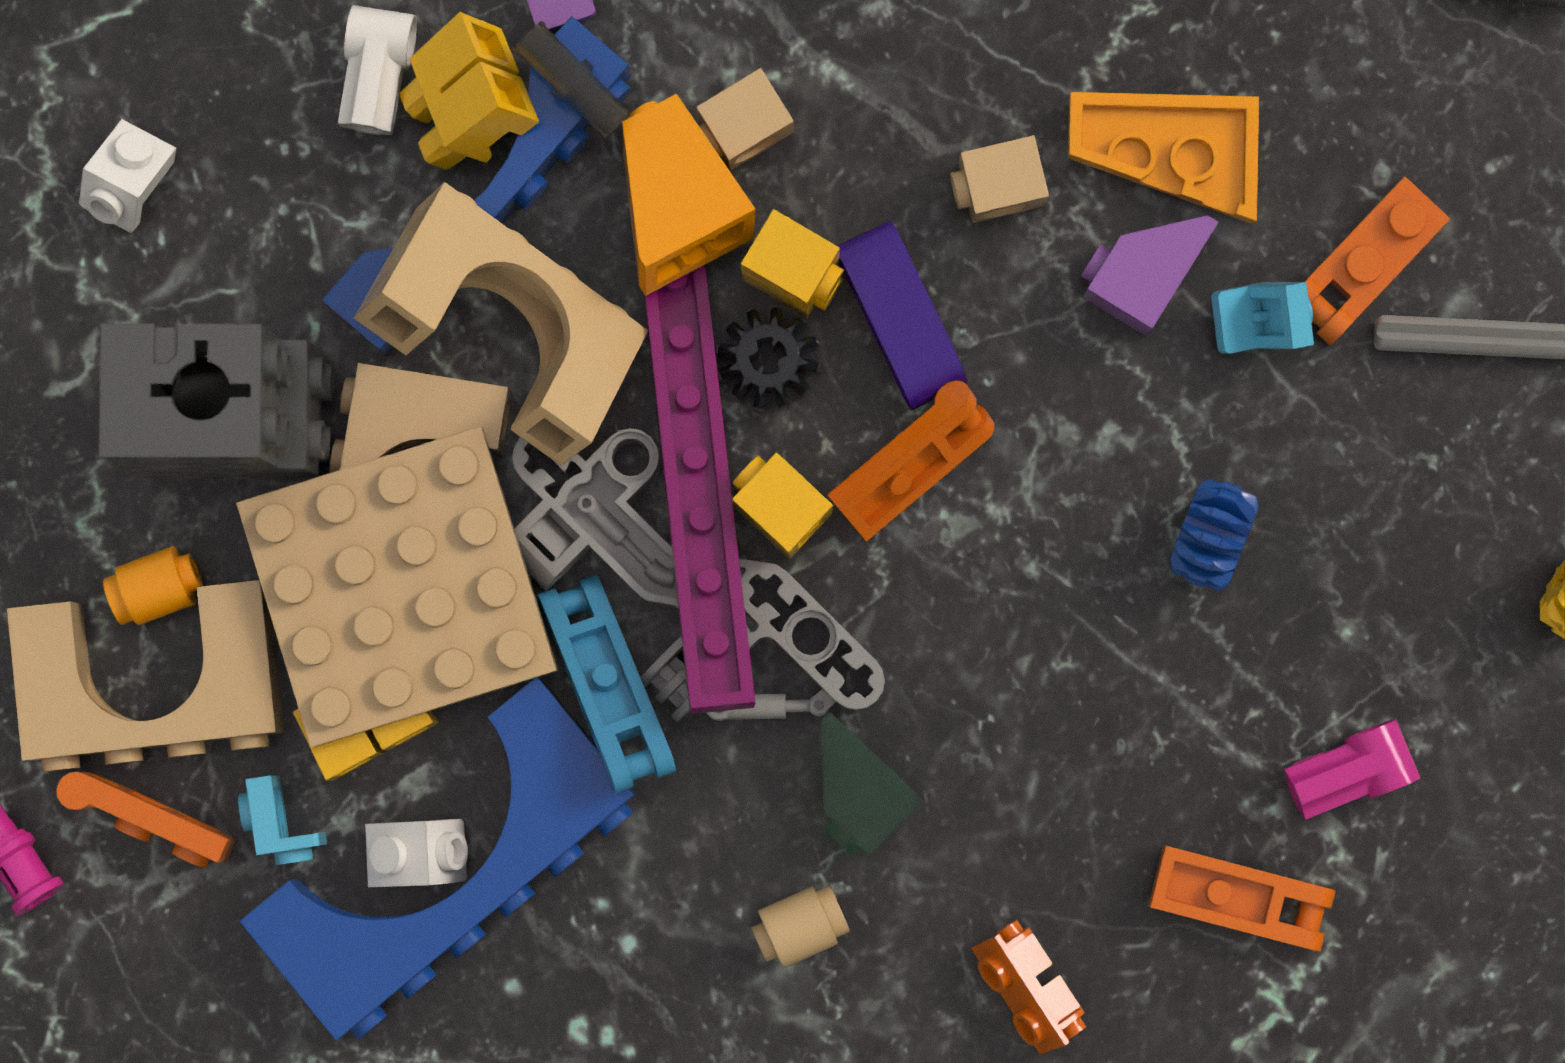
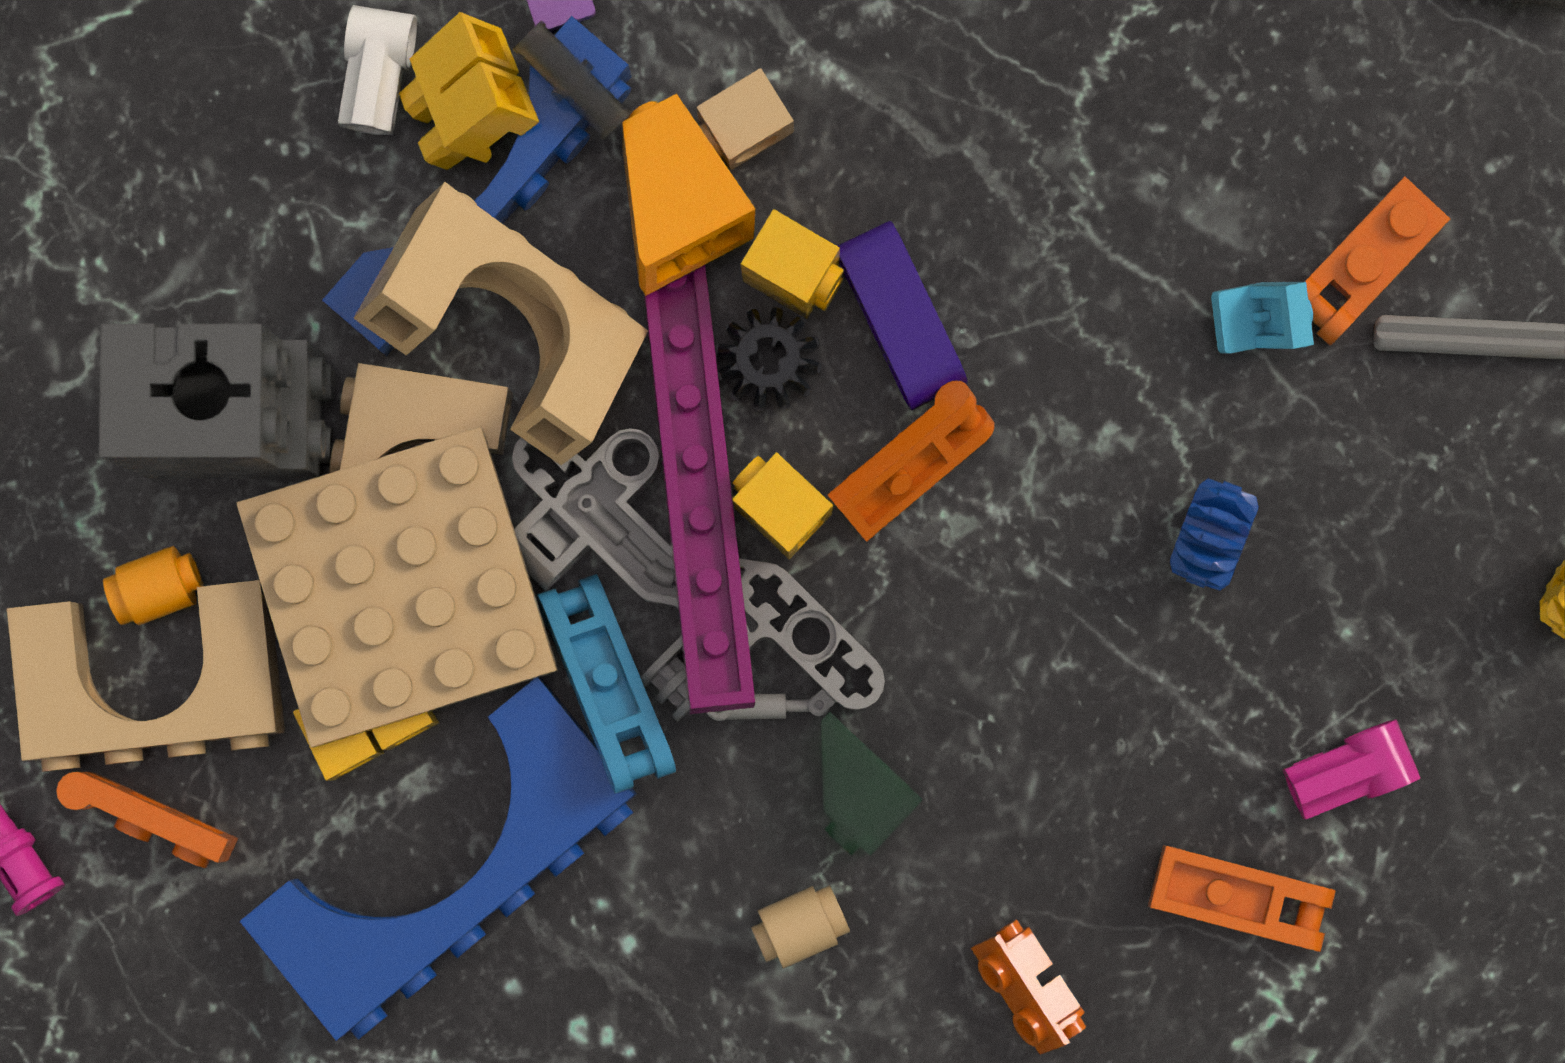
(124, 175): white bracket -> none
(264, 813): medium azure bracket -> none
(416, 853): white bracket -> none
(1000, 180): tan brick -> none
(1145, 270): medium lavender slope -> none
(1174, 144): light orange wing -> none

